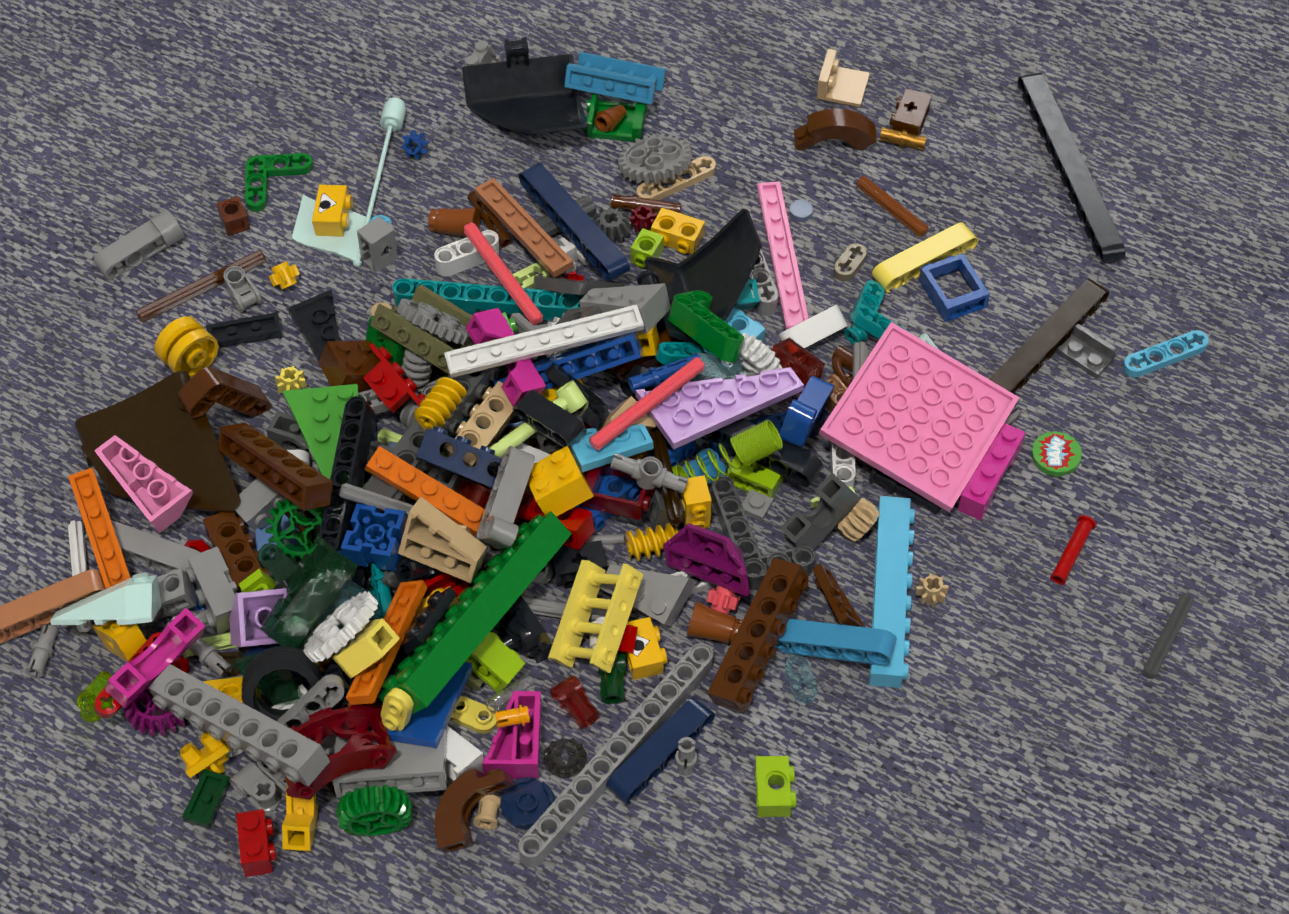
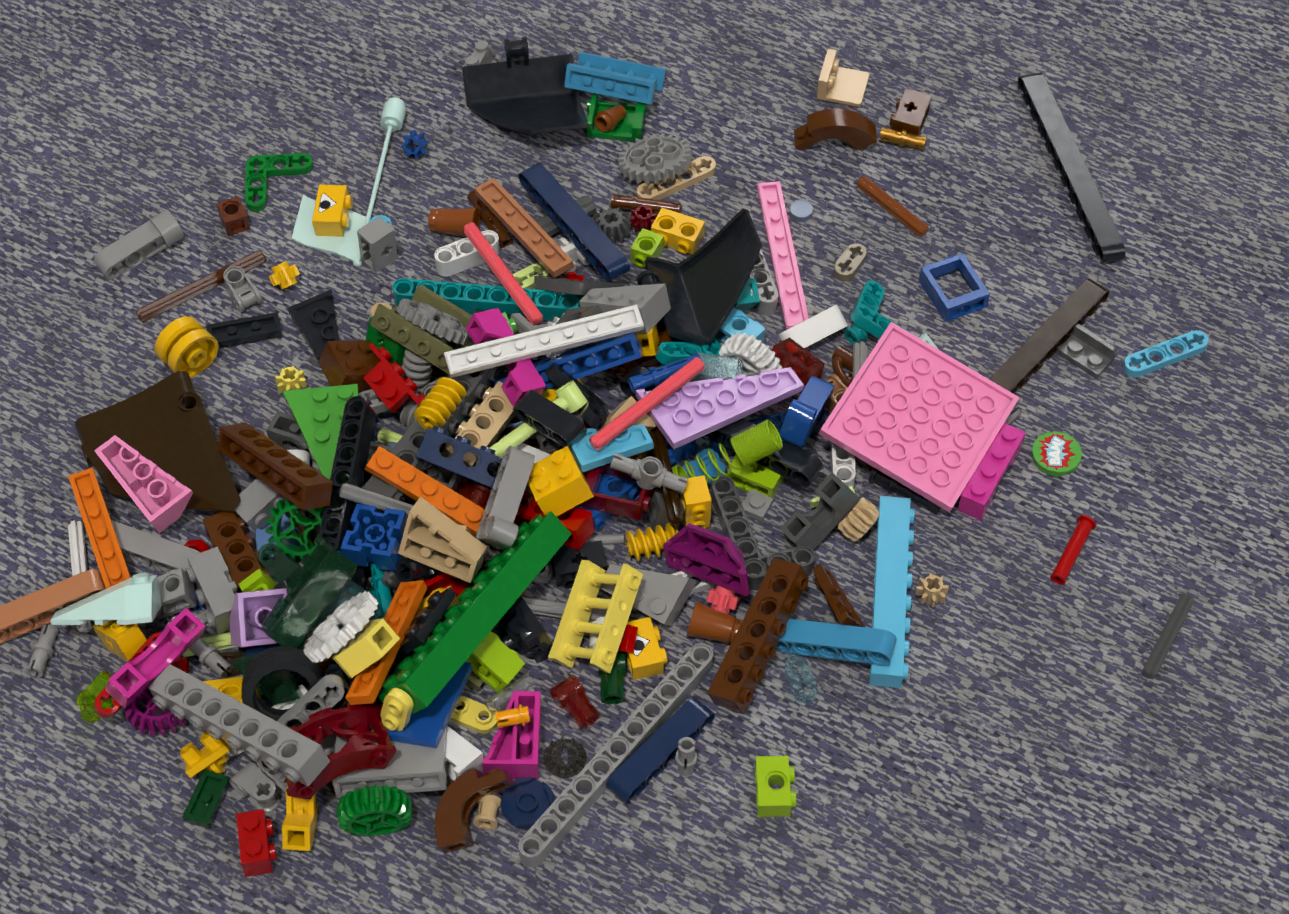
(215, 386): reddish brown beam -> none
(692, 316): green beam -> none
(907, 264): light yellow beam -> none

